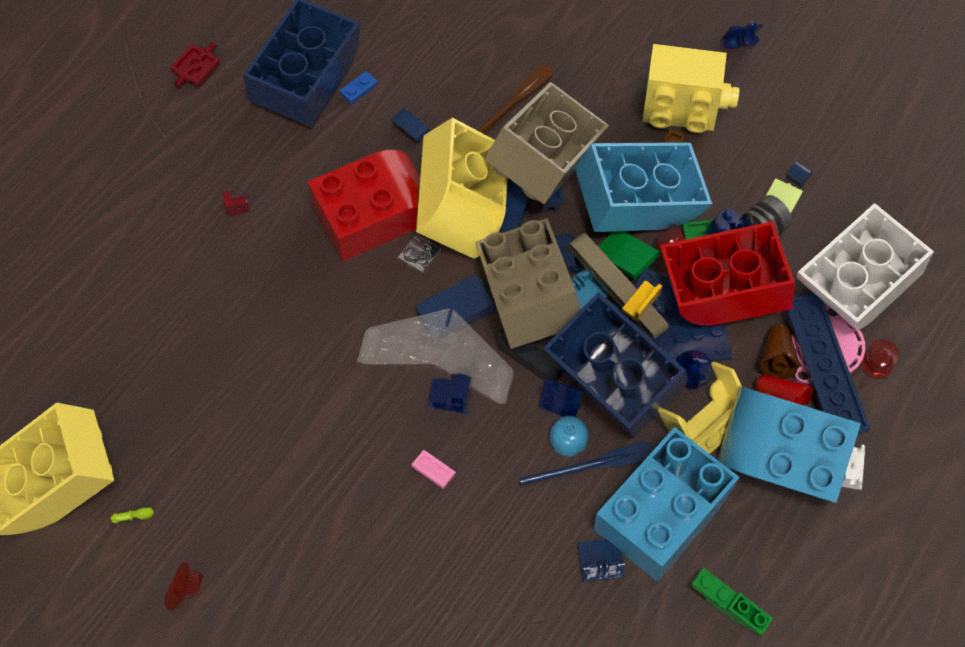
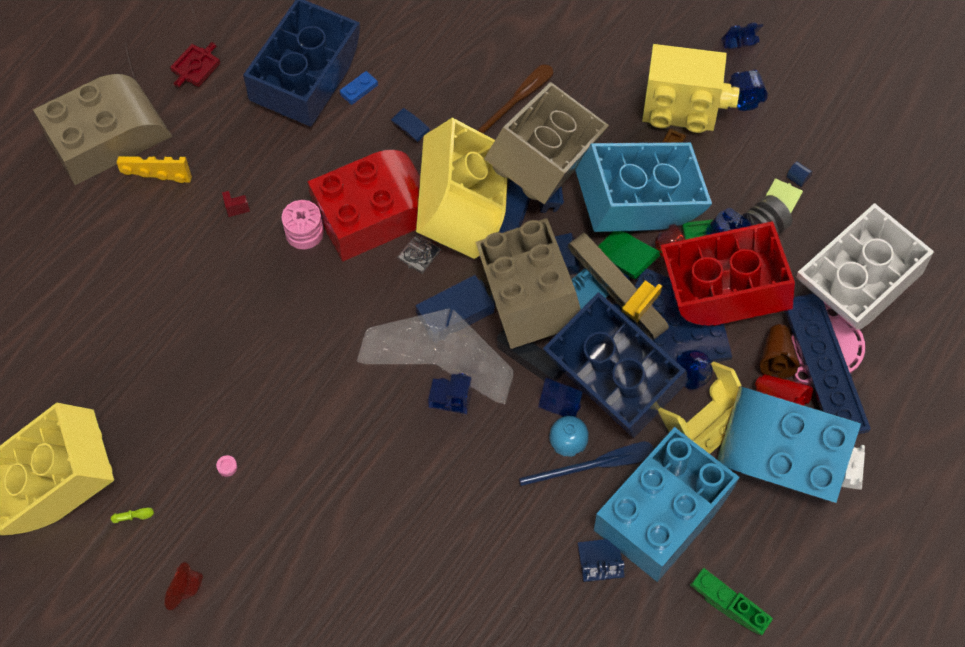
(99, 124): none -> dark tan brick
(151, 167): none -> yellow wing
(226, 466): none -> bright pink tile
(302, 224): none -> bright pink wheel
(433, 469): bright pink plate -> none
(751, 89): none -> clear blue brick
(880, 359): clear red piece -> none

